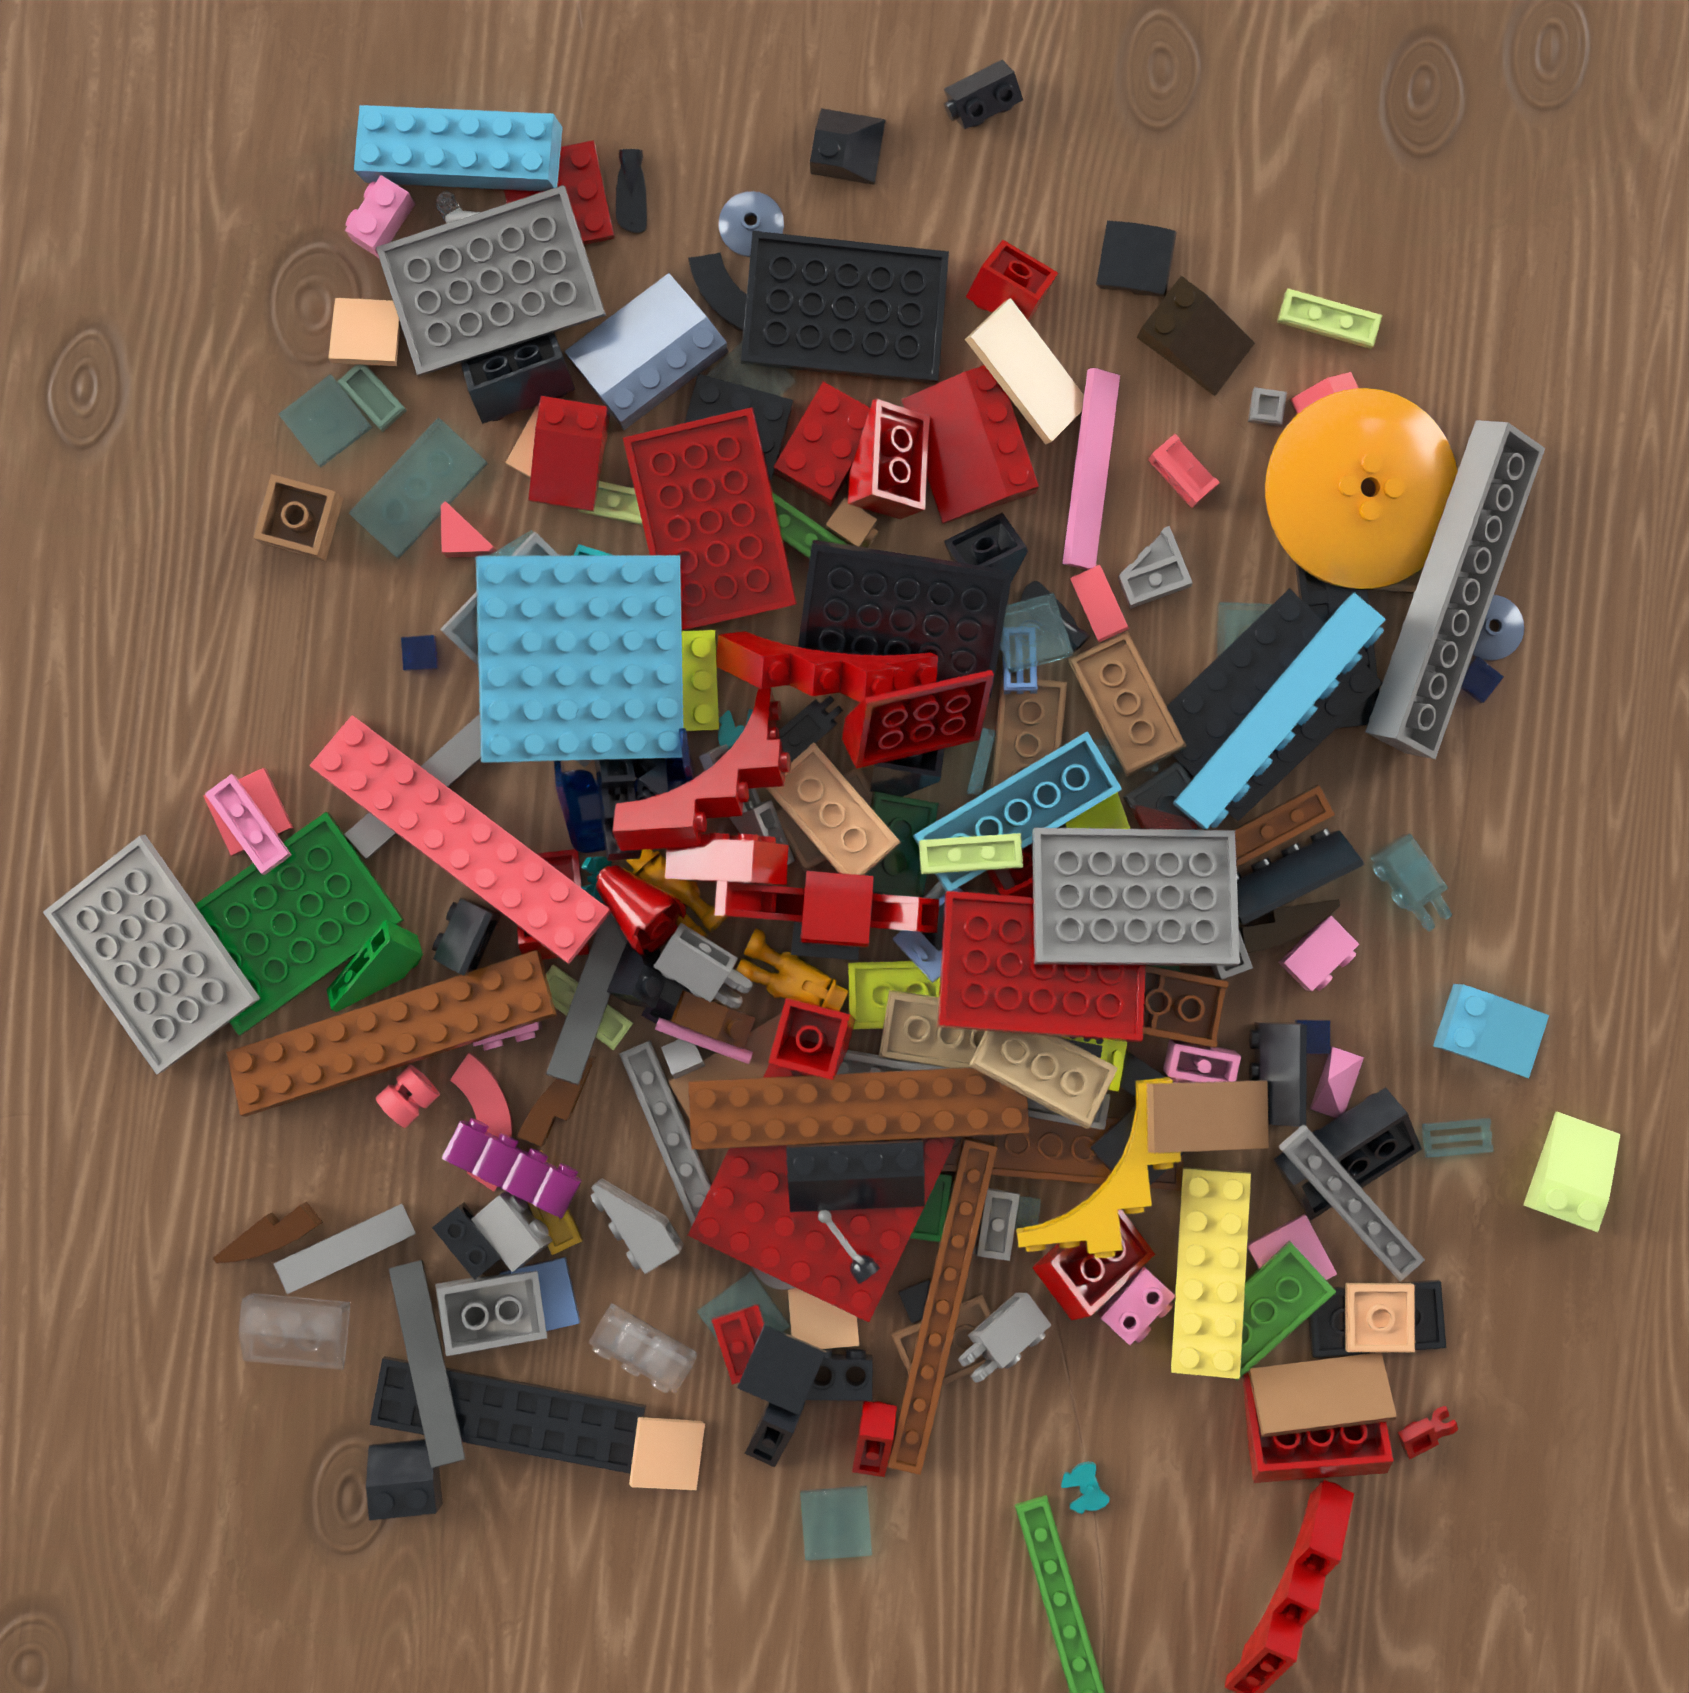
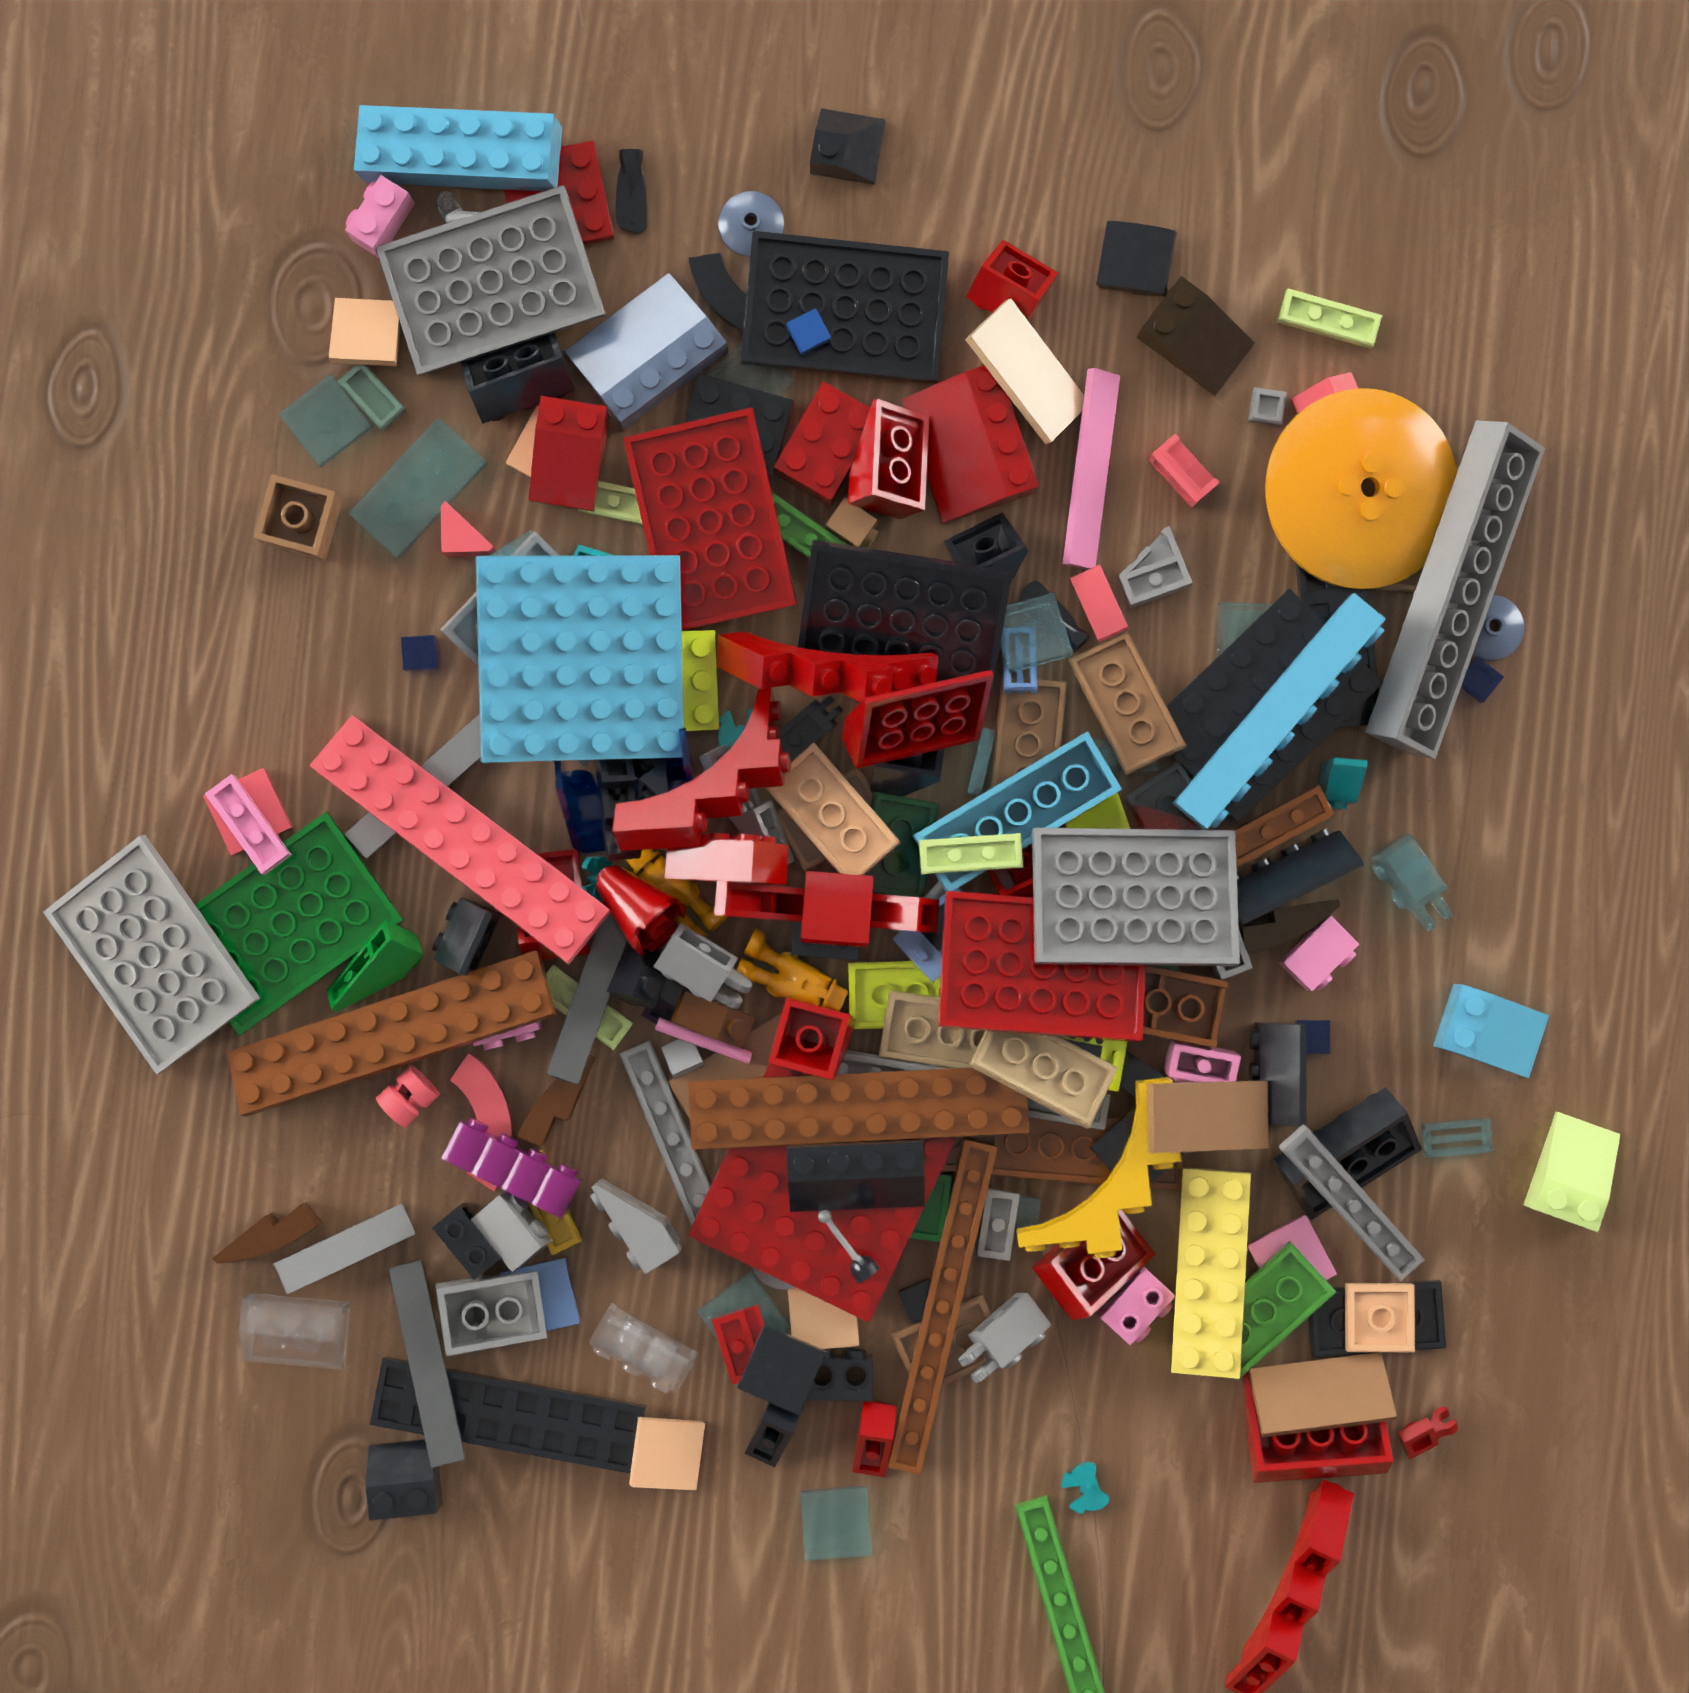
(808, 331): none -> blue tile
(982, 95): black brick -> none
(1336, 1082): bright pink slope -> none
(1342, 781): none -> teal slope

